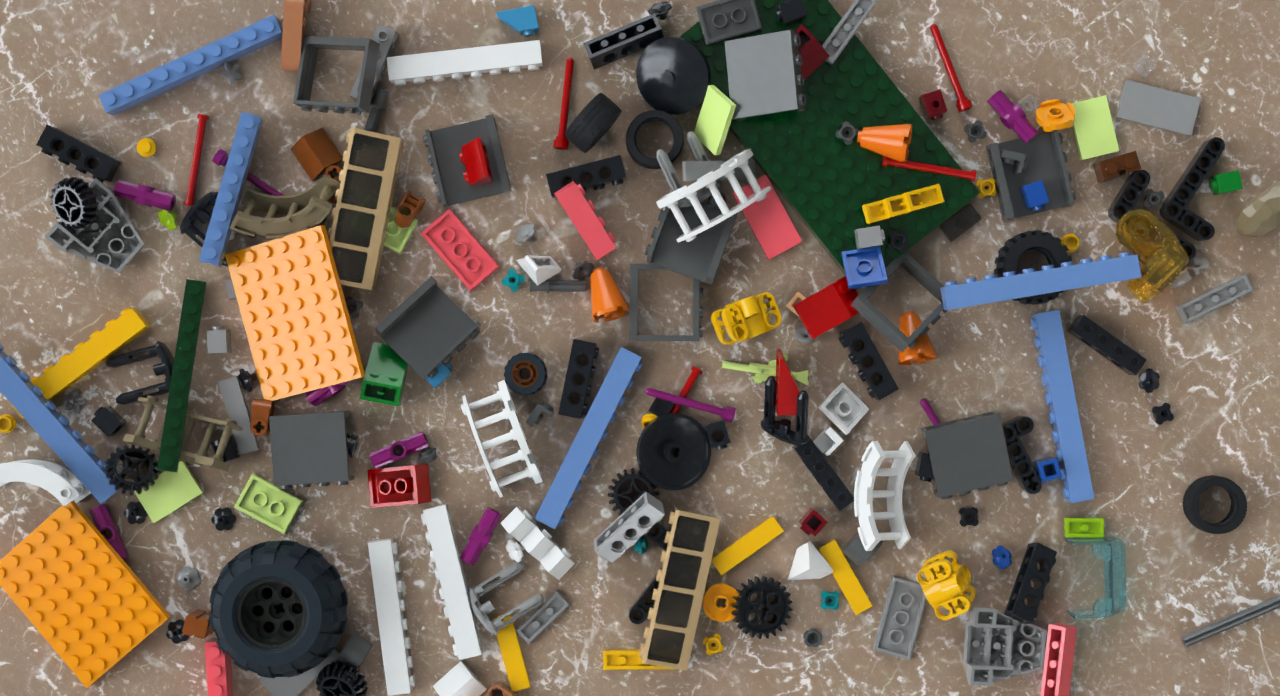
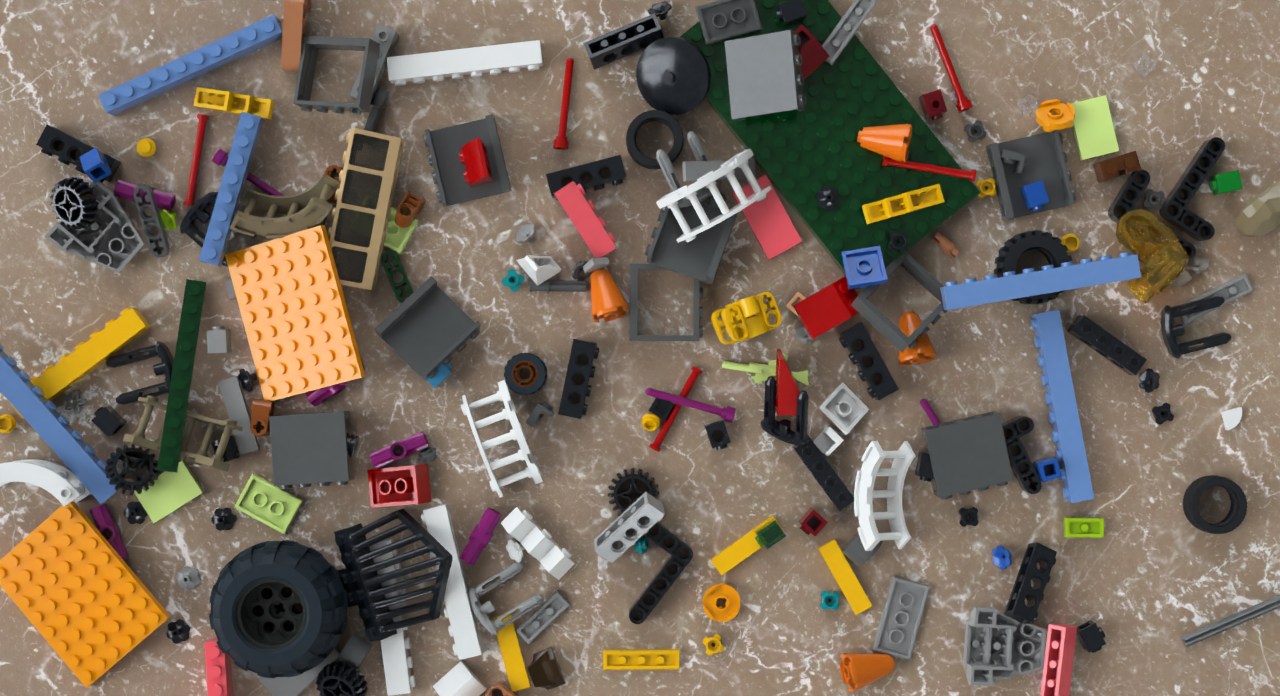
(95, 165): none -> blue brick
(147, 221): none -> dark grey beam
(197, 624): dark orange brick -> none
(231, 73): light grey plant -> none
(233, 103): none -> yellow slope
(316, 153): dark orange slope -> none
(357, 305): dark grey plate -> none
(364, 583): none -> black plate
(384, 376): green slope -> none
(387, 266): none -> dark green beam
(460, 250): coral tile -> none
(521, 20): dark azure slope -> none
(545, 670): none -> dark brown slope
(586, 441): medium blue brick -> none
(593, 122): black tyre -> none
(596, 264): none -> light grey tile
(673, 451): black dish -> none
(679, 589): window -> none
(714, 119): yellowish green tile -> none
(769, 534): none -> clear green brick
(778, 607): black gear -> none
(809, 564): white slope -> none
(812, 642): dark grey plate -> none
(824, 202): none -> black plant
(852, 132): dark grey plate -> none
(864, 669): none -> orange cone
(869, 237): light grey brick -> none
(946, 245): none -> nougat pin
(947, 584): yellow piece -> none
(960, 222): clear smoke plate -> none
(1012, 116): magenta piece -> none
(1091, 636): none -> black brick
(1113, 553): clear light blue windscreen -> none
(1158, 108): light grey tile -> none
(1170, 332): none -> black piece
(1231, 417): none -> white tile

